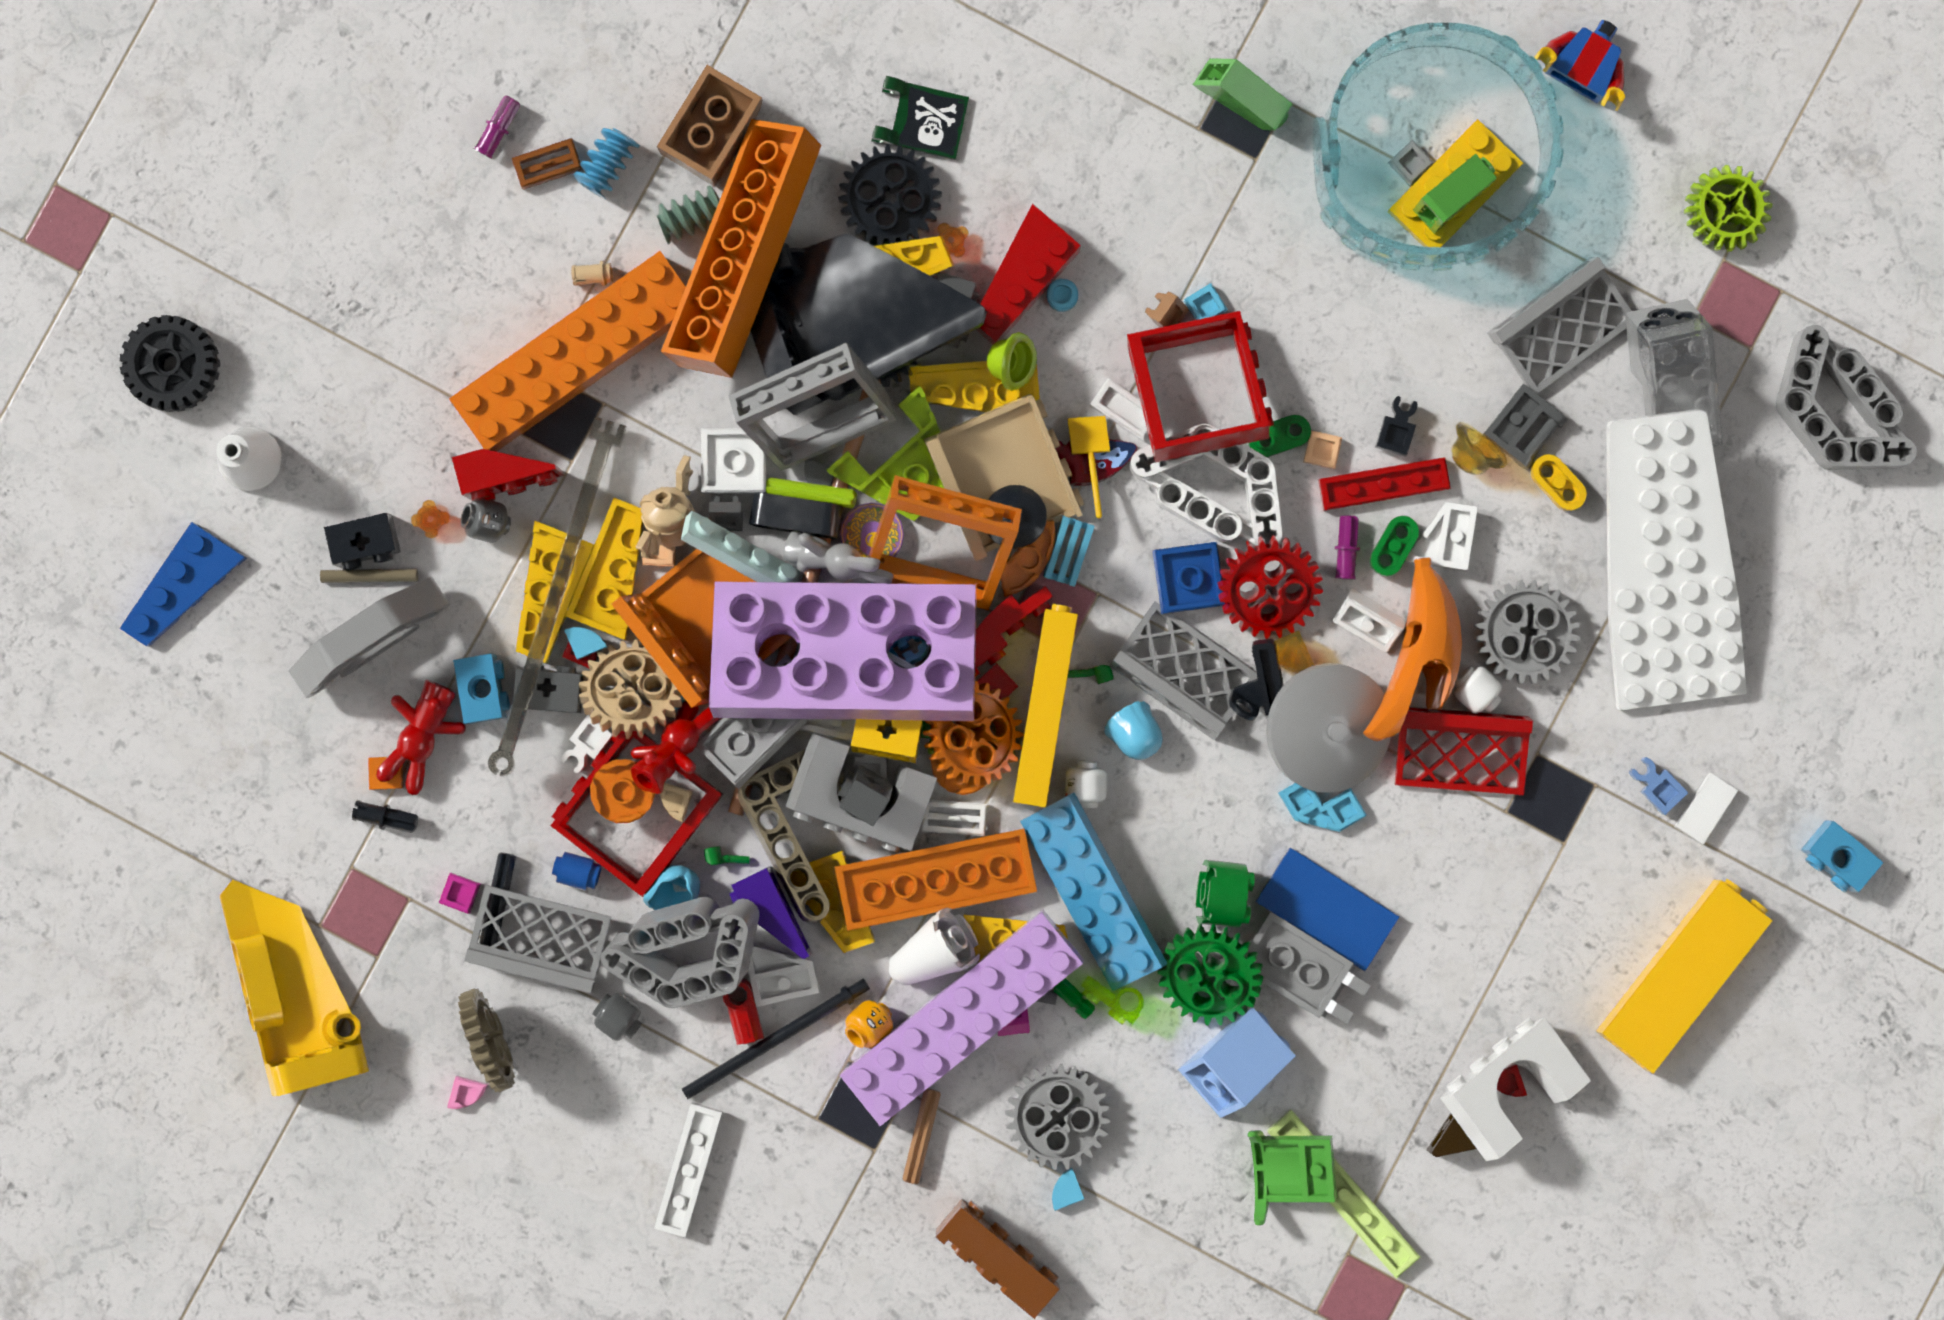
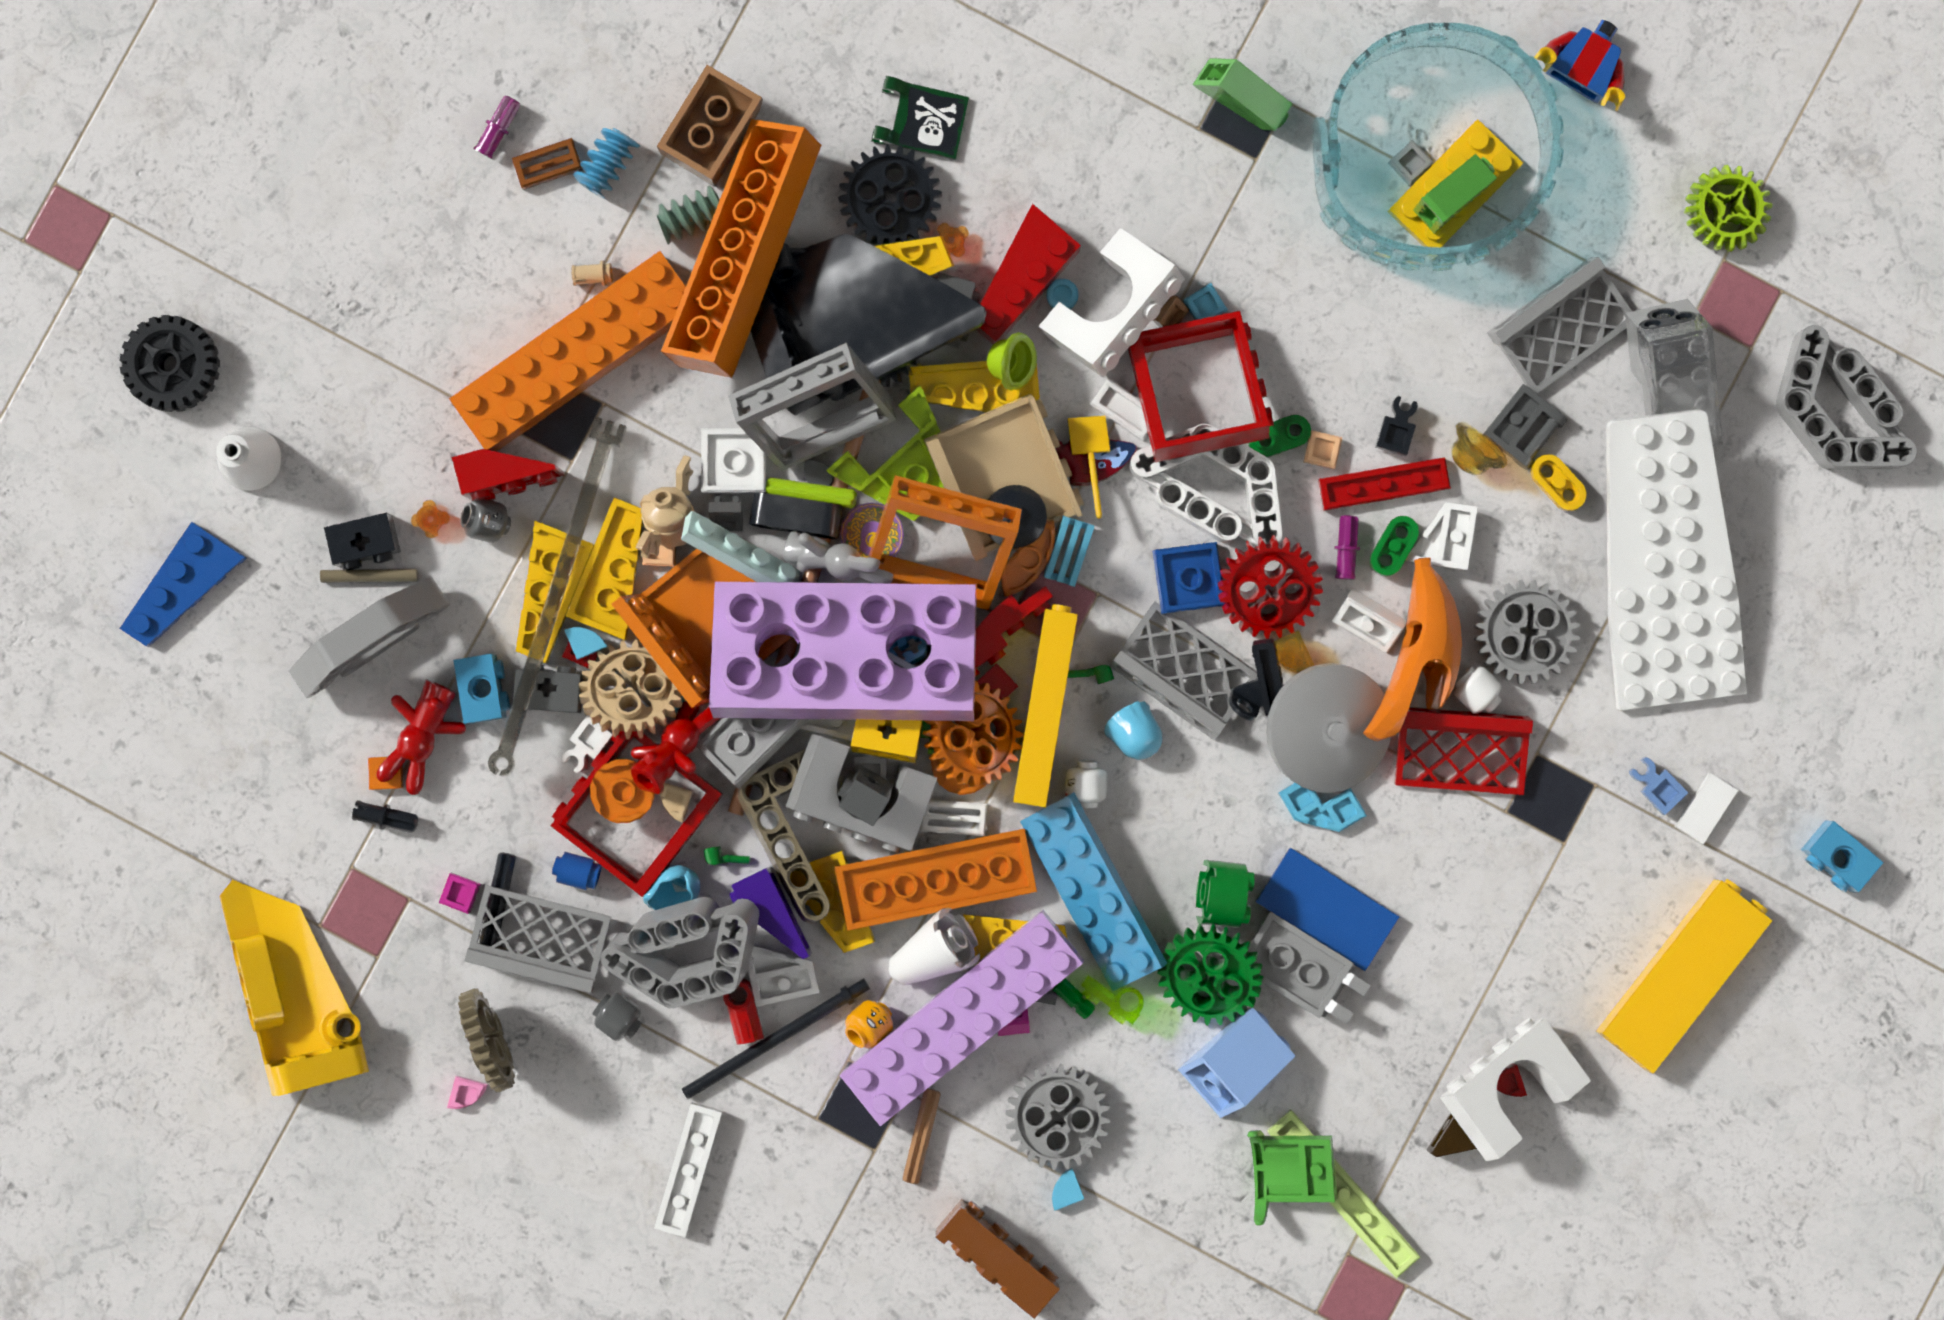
(1103, 343): none -> white arch

